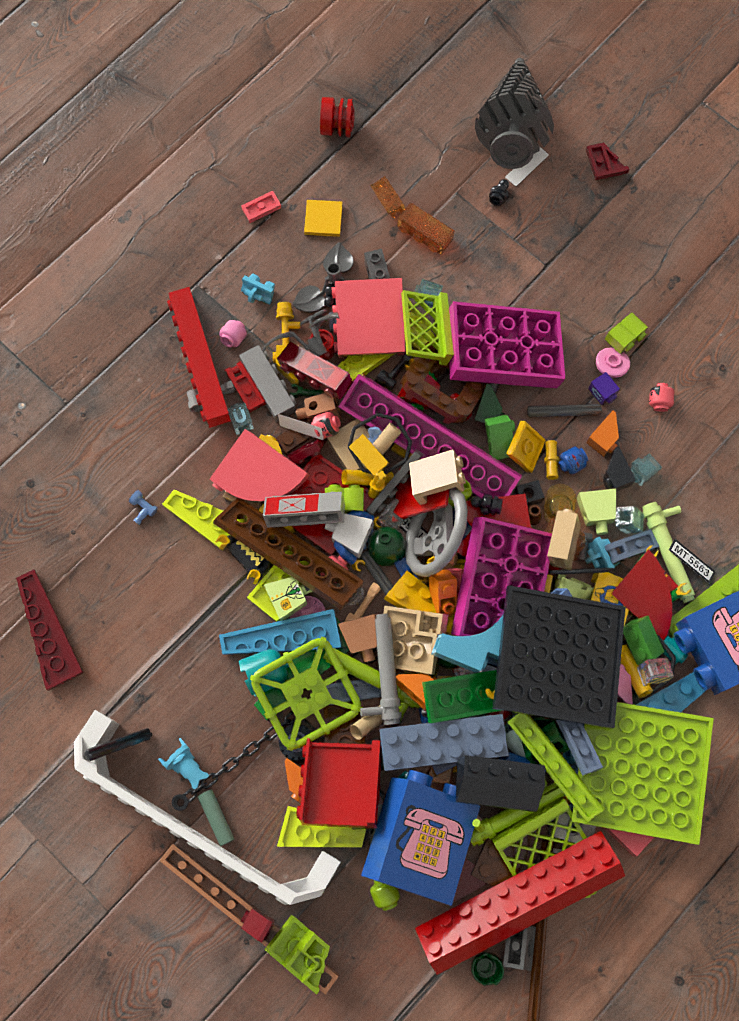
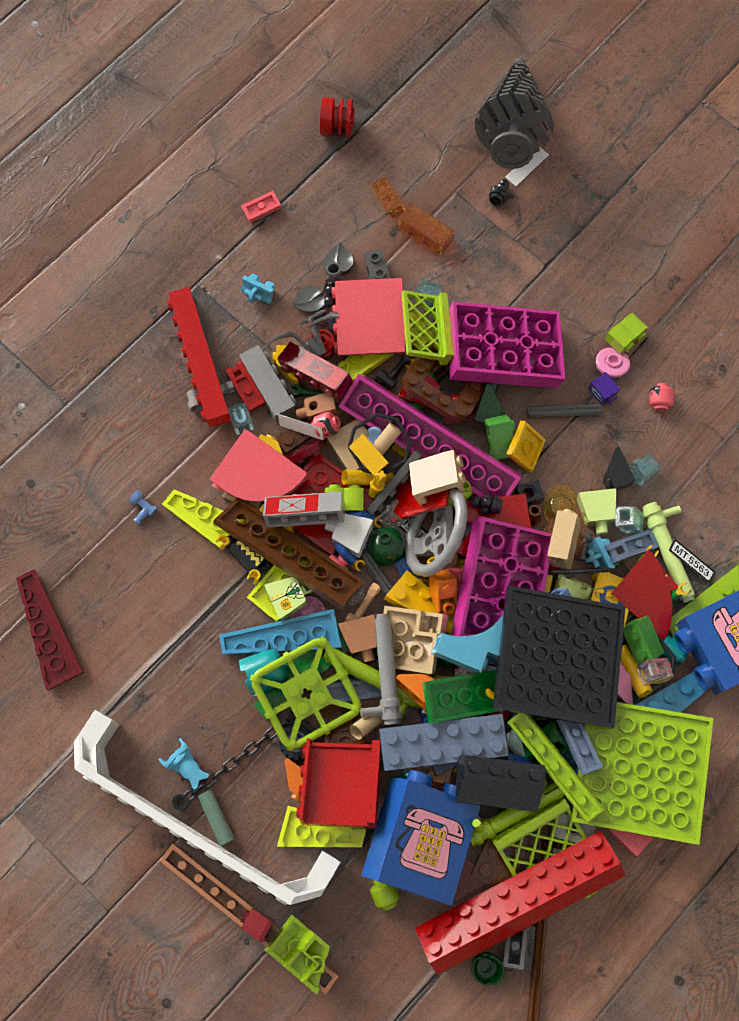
(118, 744): black axle -> none
(232, 333): bright pink head -> none
(285, 313): yellow piece -> none
(323, 218): yellow tile -> none
(551, 460): yellow pin -> none
(573, 460): blue head -> none
(604, 162): dark red wing -> none
(605, 436): orange slope -> none

